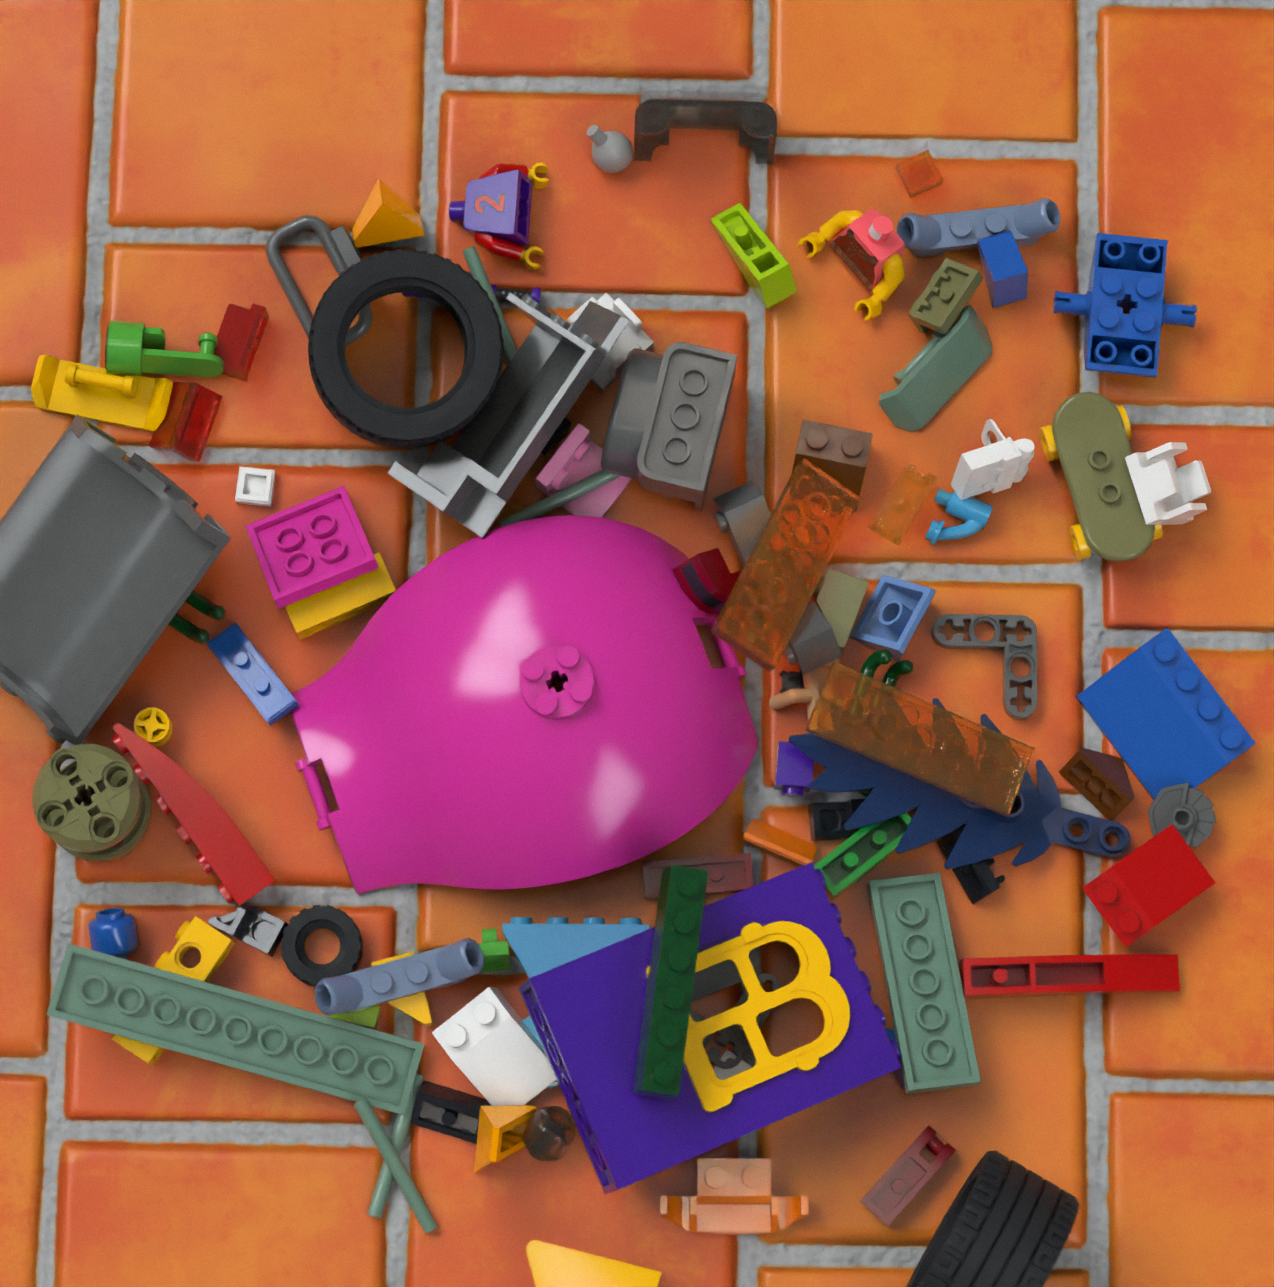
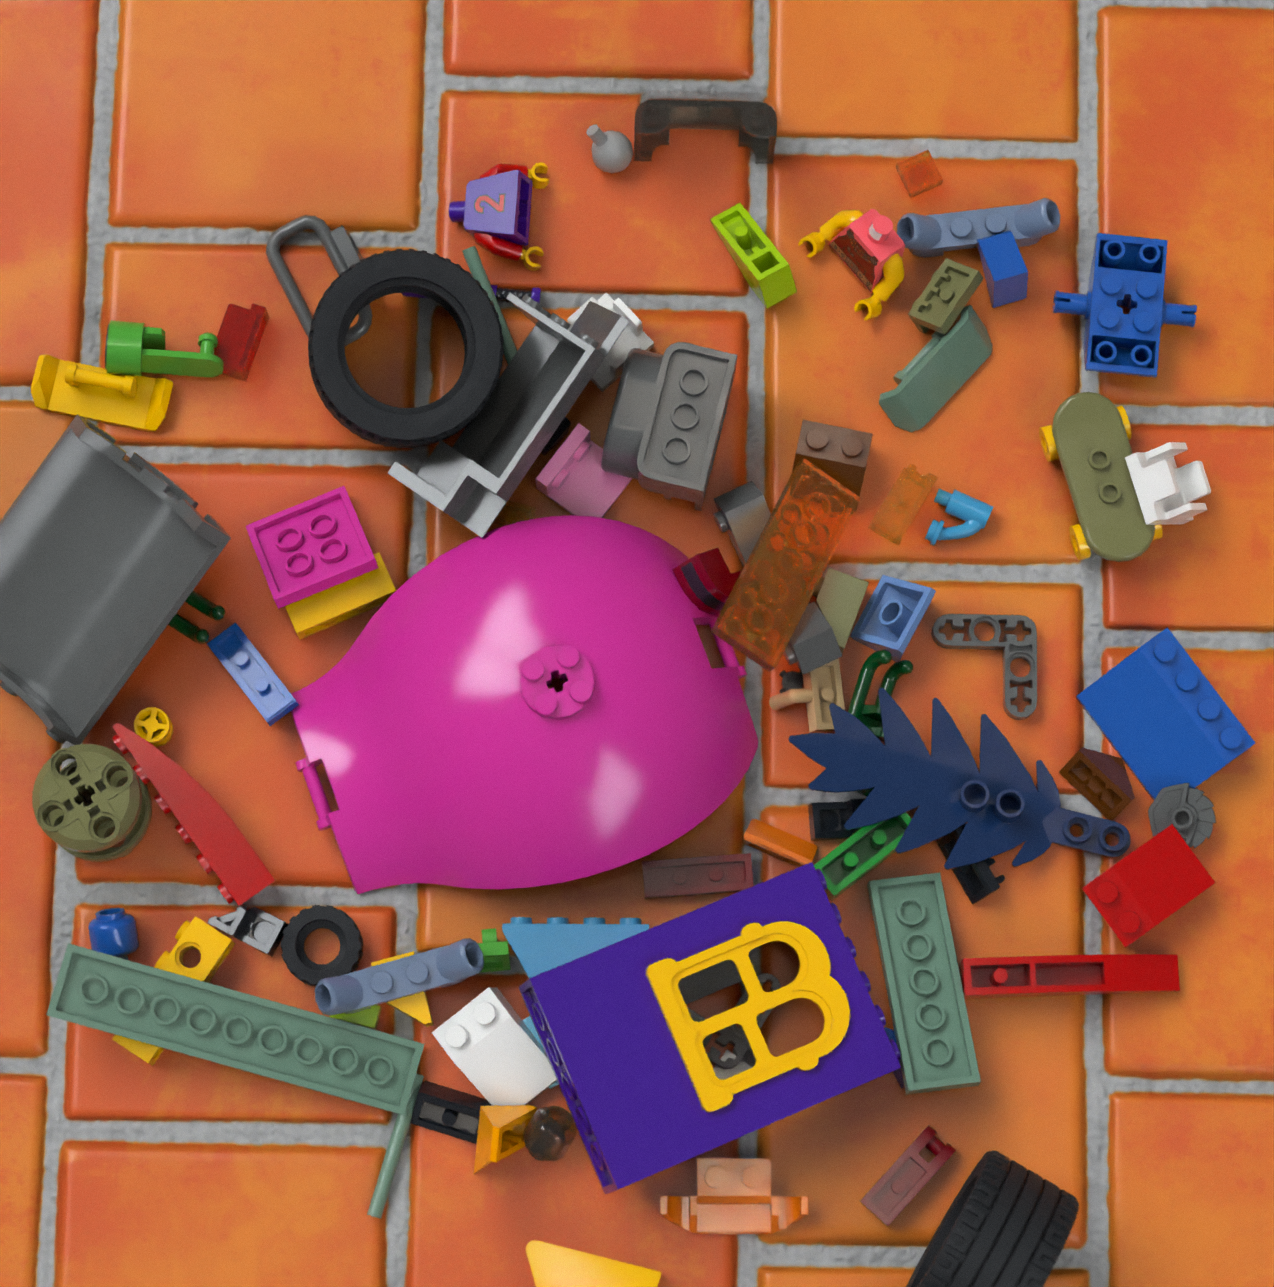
(187, 420): clear red panel -> none
(255, 486): white tile -> none
(385, 219): light orange slope -> none
(395, 1165): sand green bar -> none
(560, 498): sand green bar -> none
(670, 982): dark green brick -> none
(793, 770): dark purple brick -> none
(919, 739): clear orange plate -> none
(992, 466): white piece -> none

